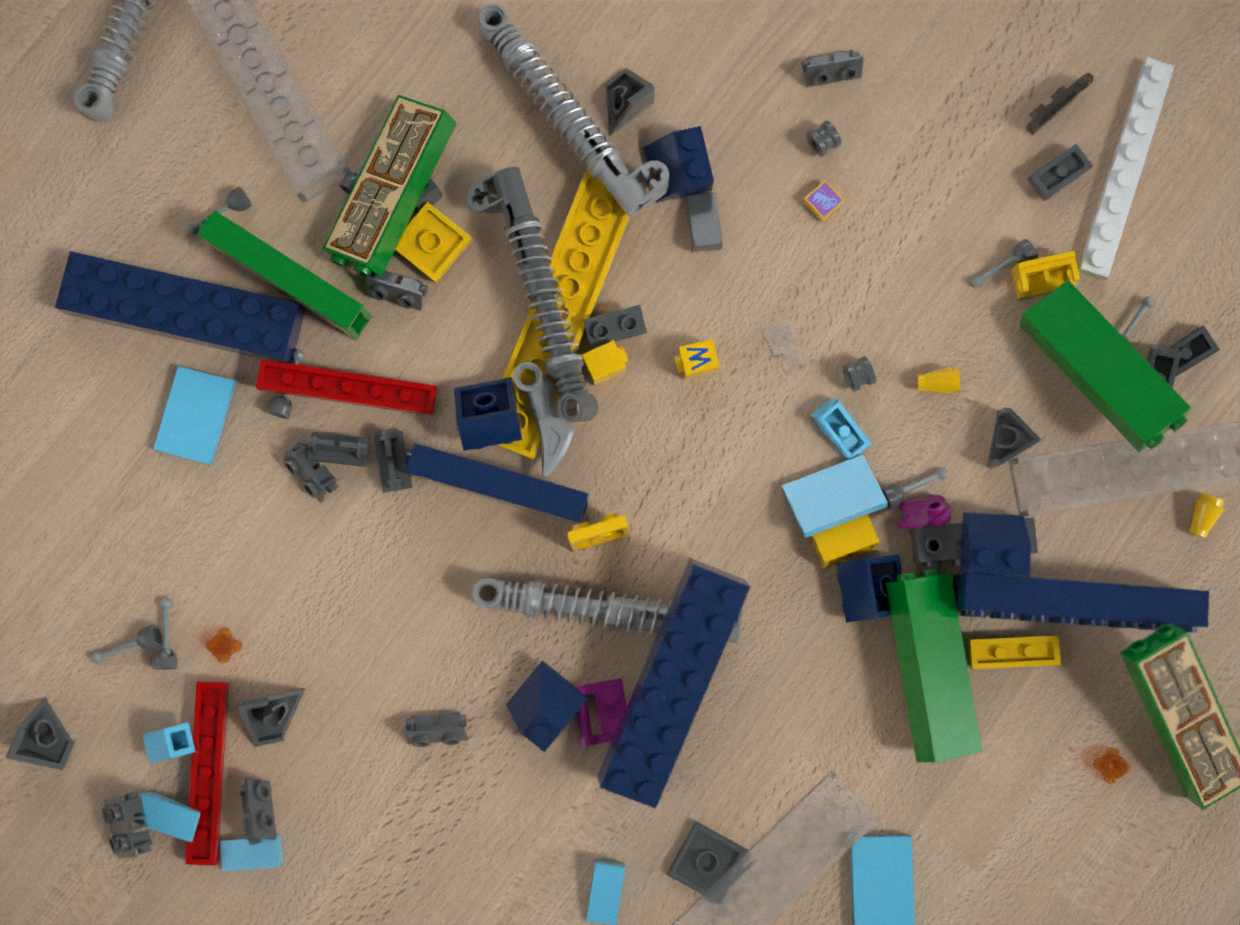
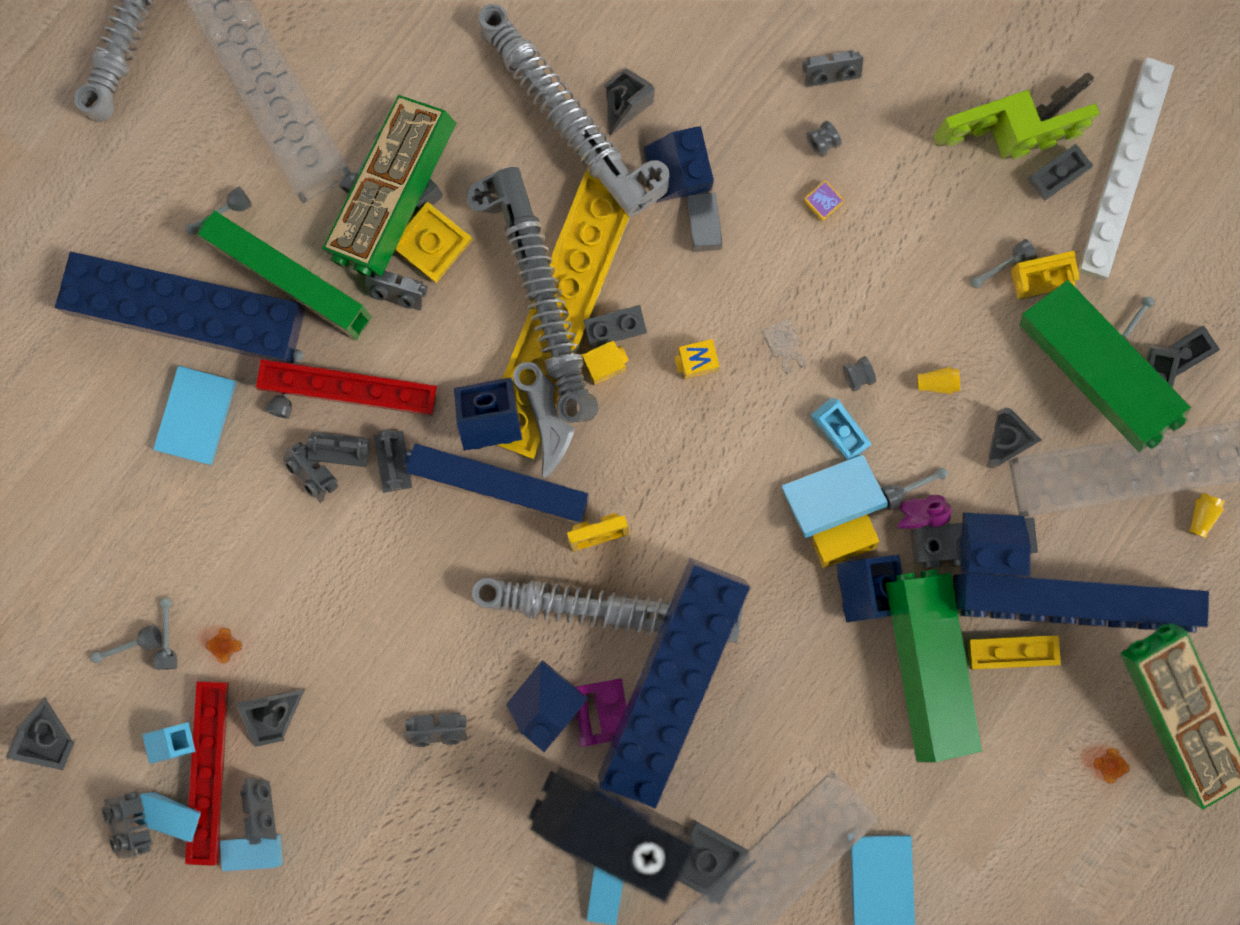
(611, 833): none -> black piece
(1015, 125): none -> lime bracket

